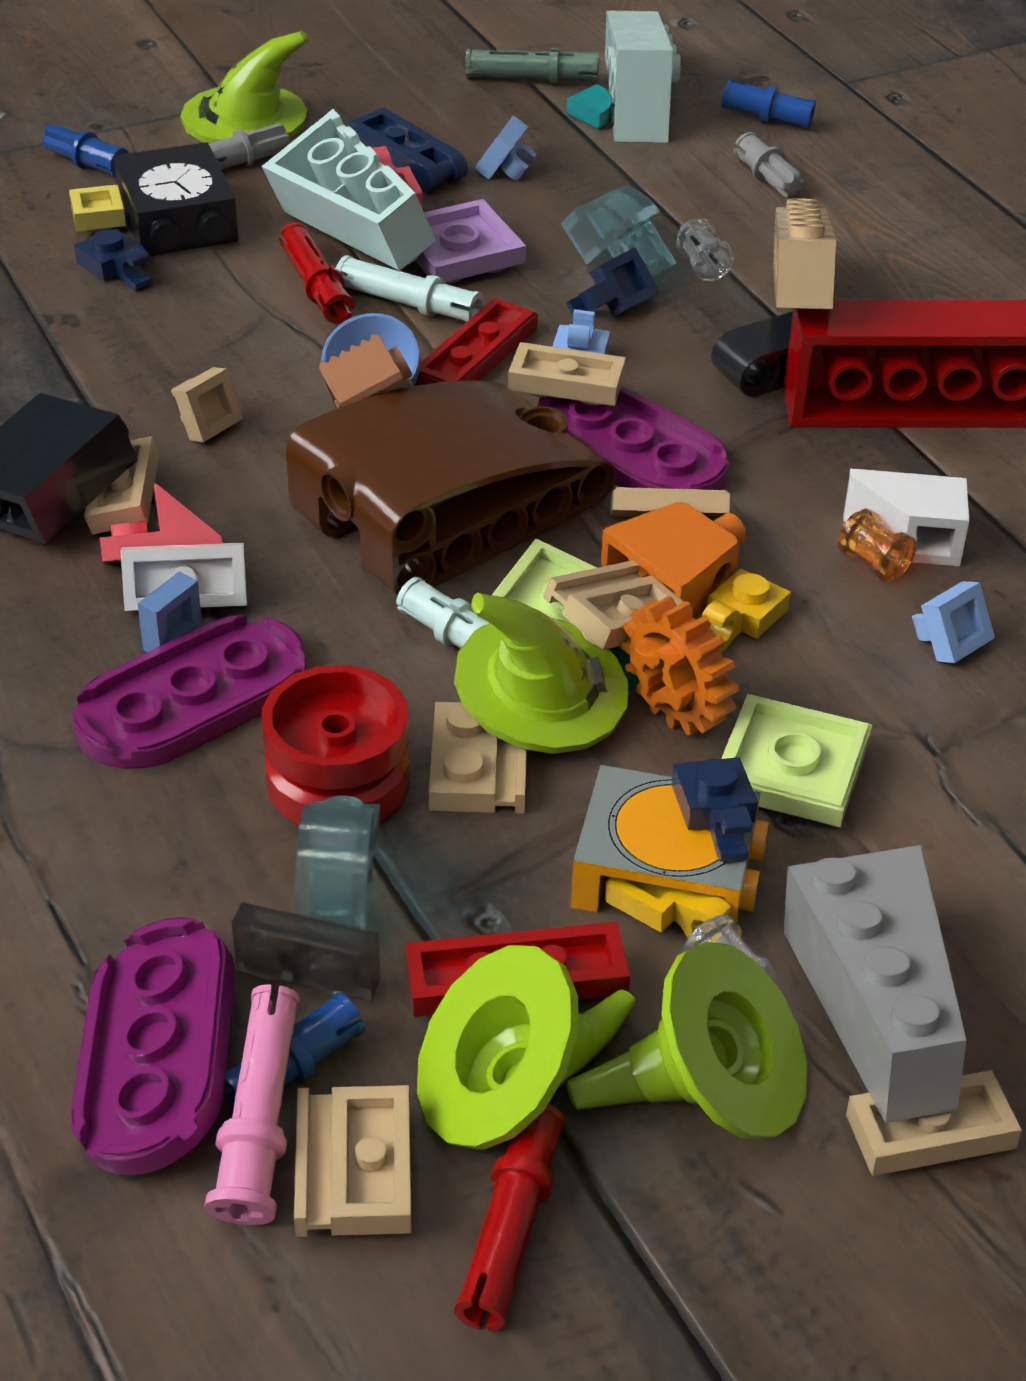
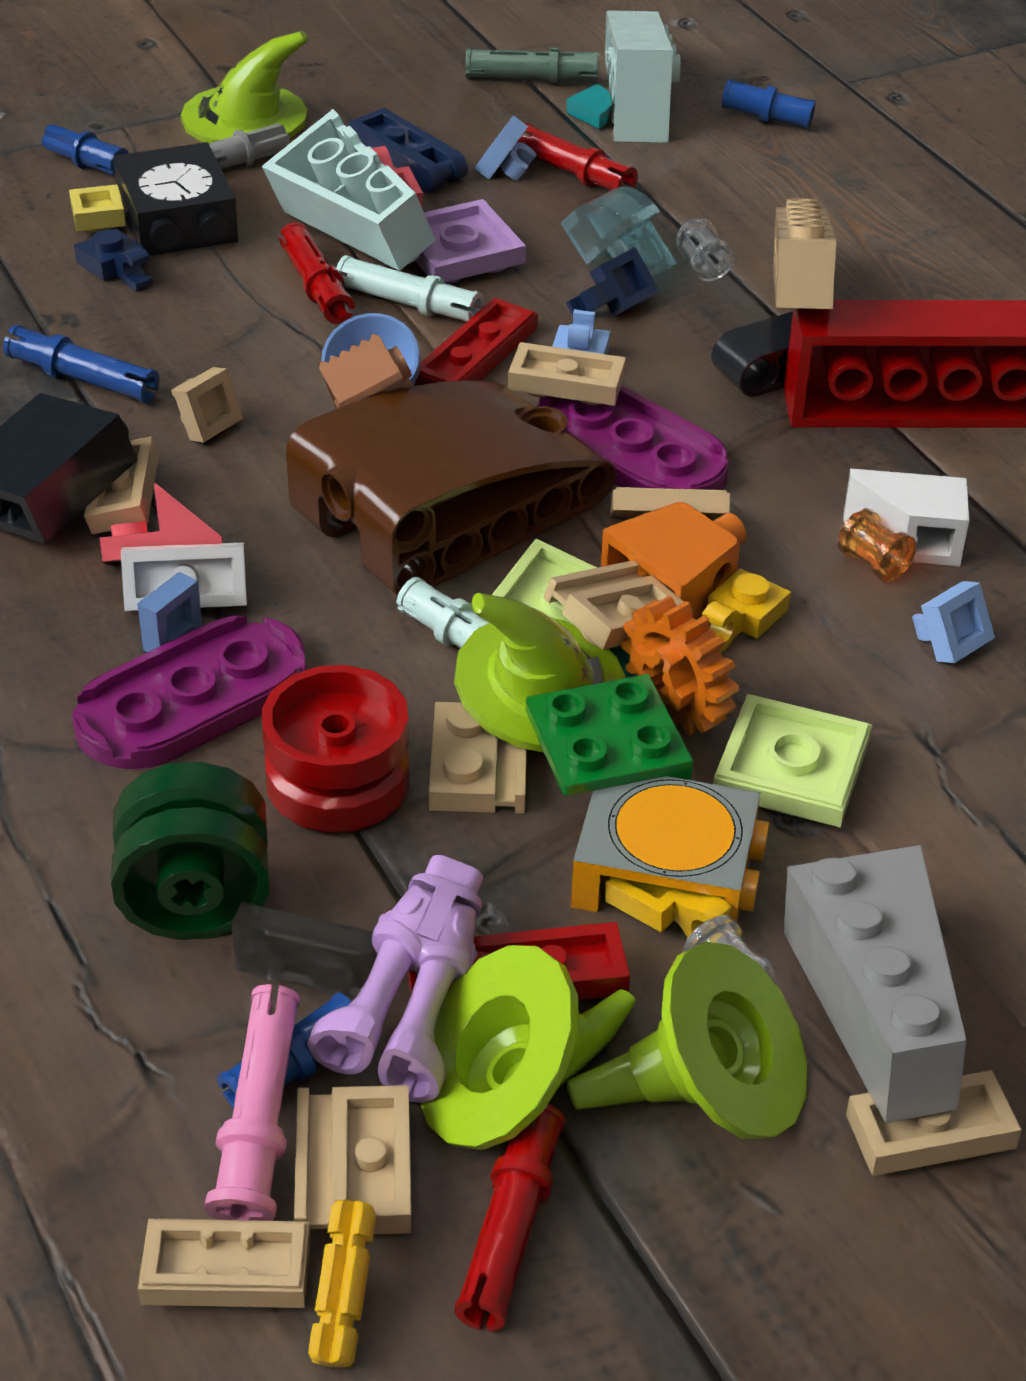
(61, 357): none -> blue pin
(154, 1047): magenta tile -> none
(189, 850): none -> dark green wheel
(225, 1263): none -> tan plate
(337, 860): clear light blue brick -> none
(342, 1284): none -> yellow axle
(424, 933): none -> lavender piece
(589, 165): none -> red pin
(608, 735): none -> green bracket
(718, 798): dark blue plate -> none
(768, 164): light grey axle -> none

